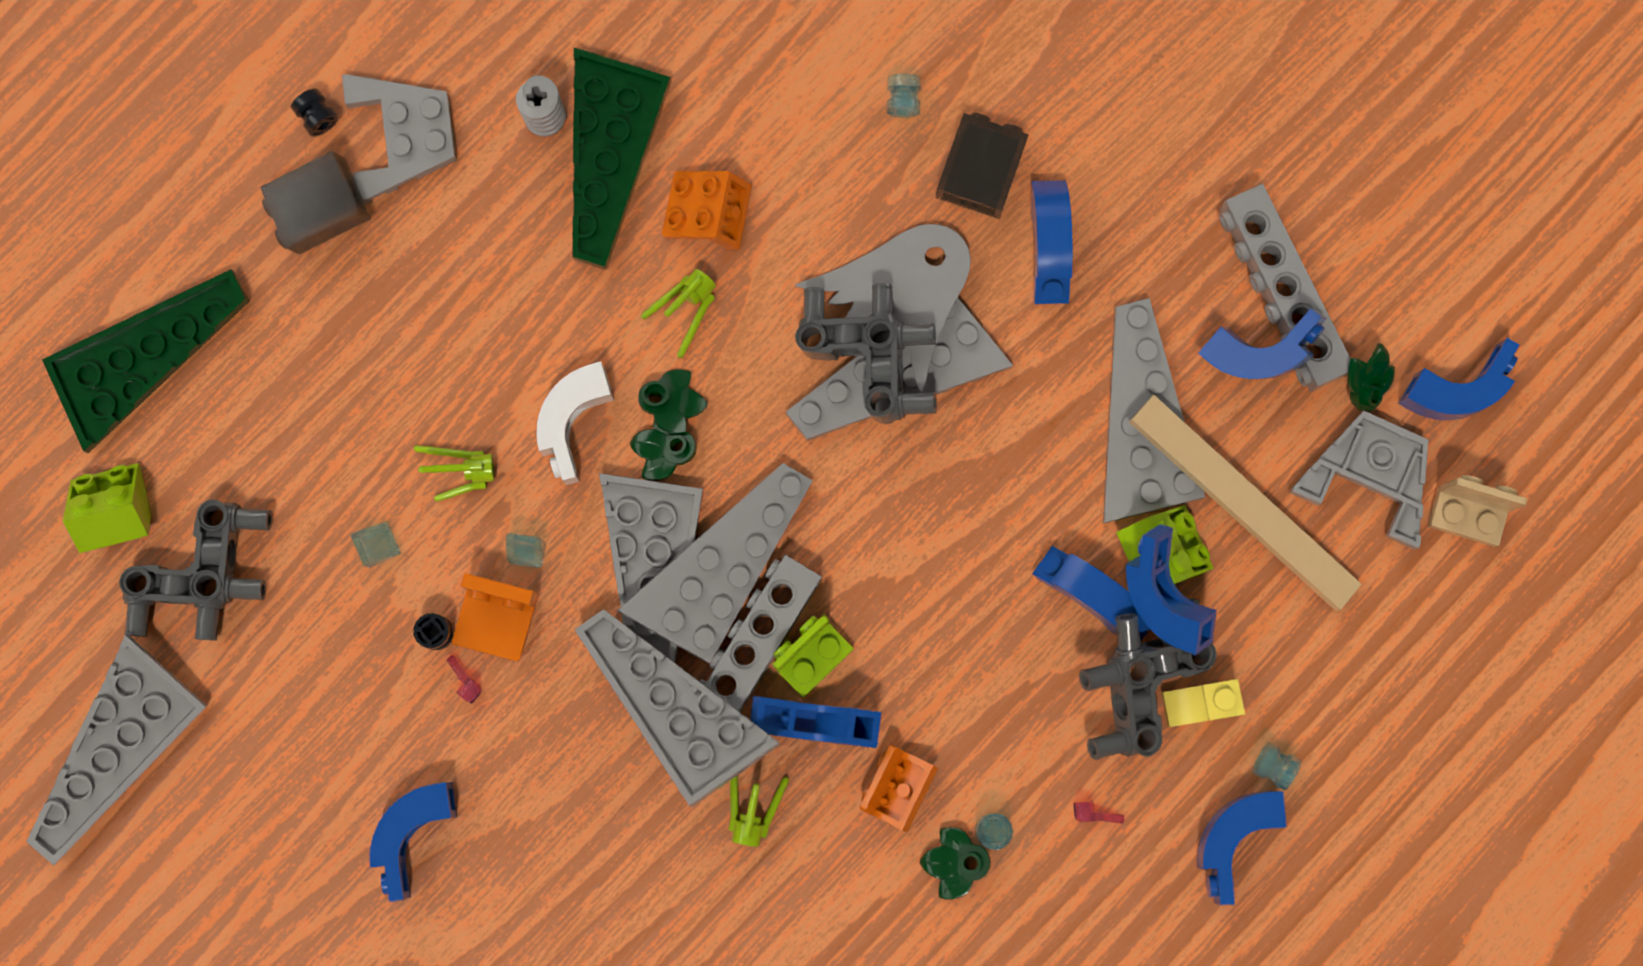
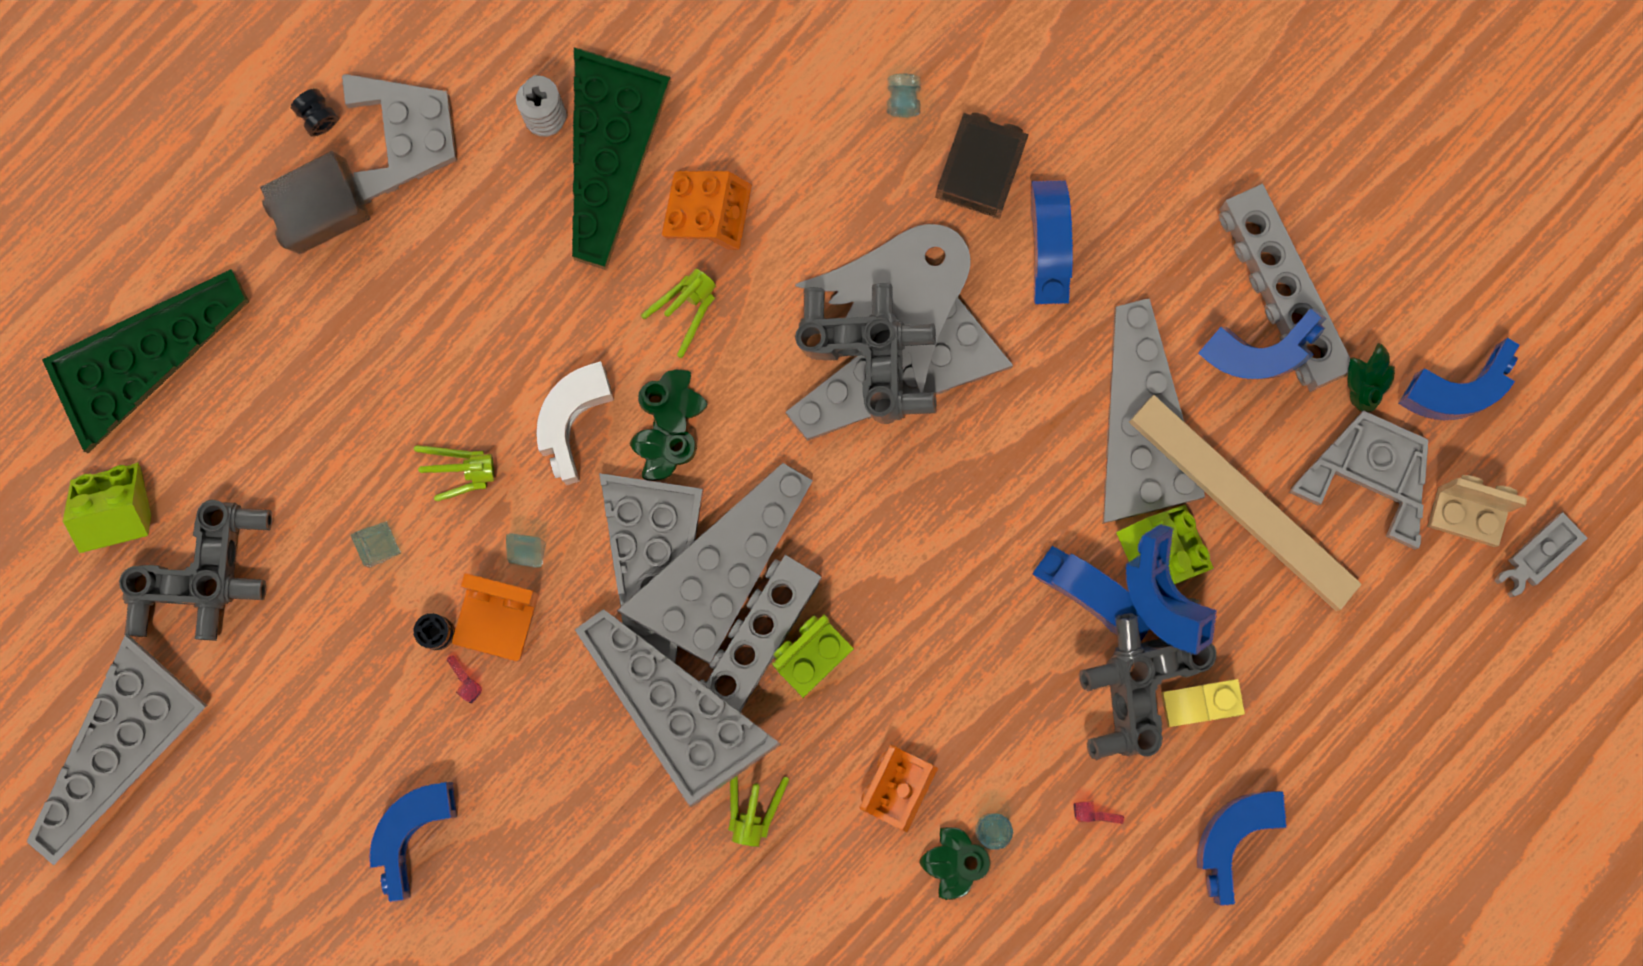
(816, 722): blue arch -> none
(1276, 766): clear light blue wheel -> none
(1542, 553): none -> light grey plate

